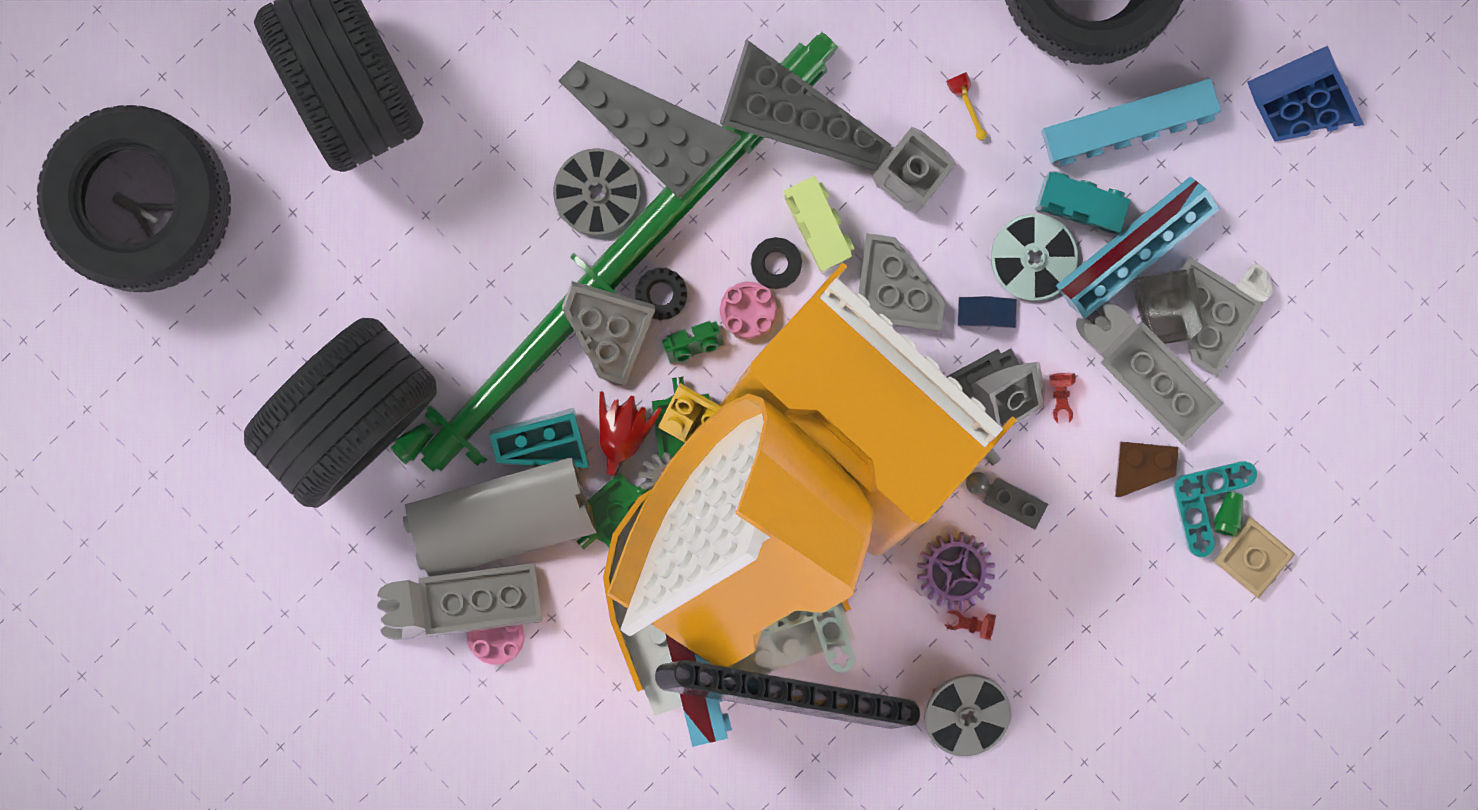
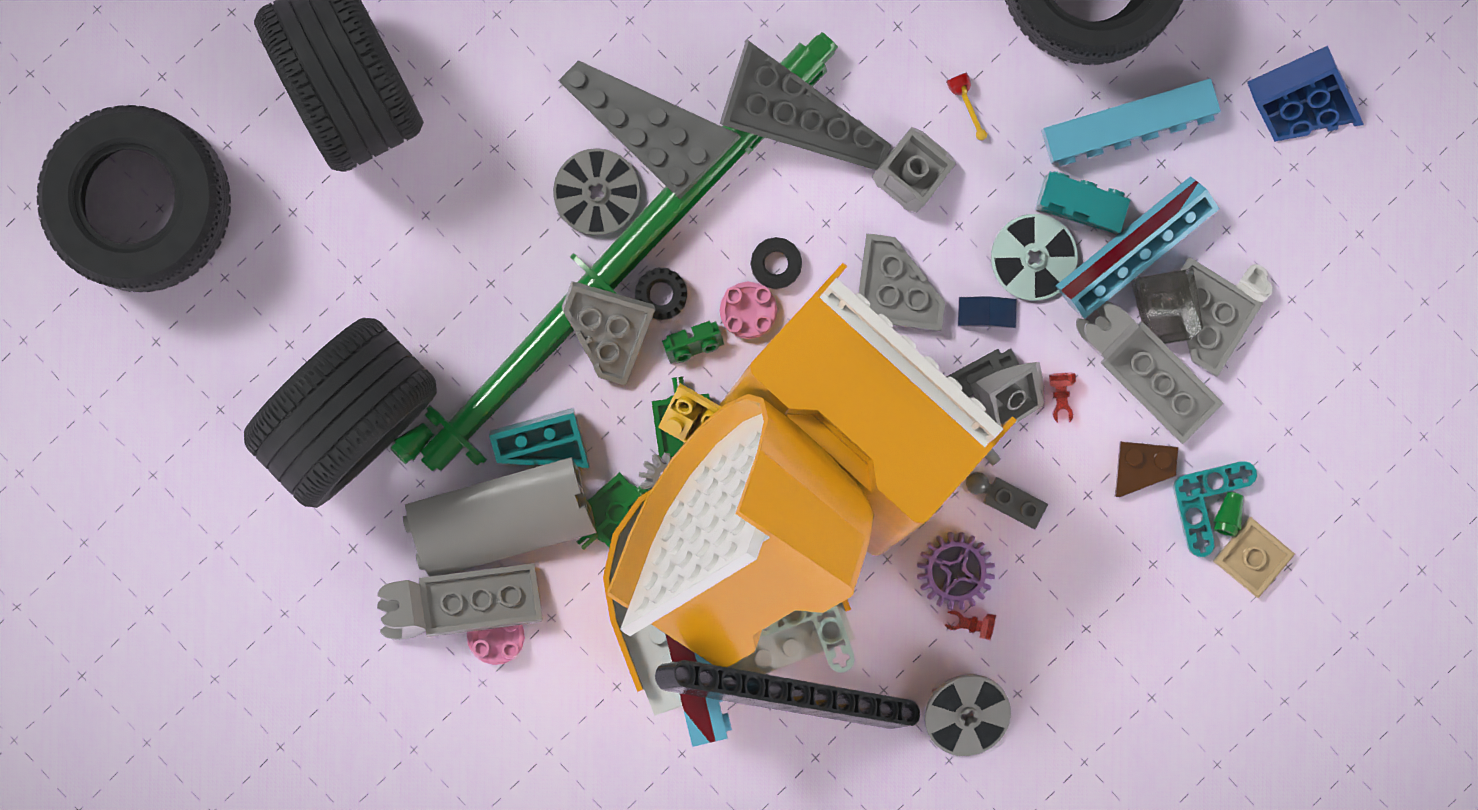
(138, 210): light grey plant -> none
(622, 430): red piece -> none
(818, 223): yellowish green wedge -> none

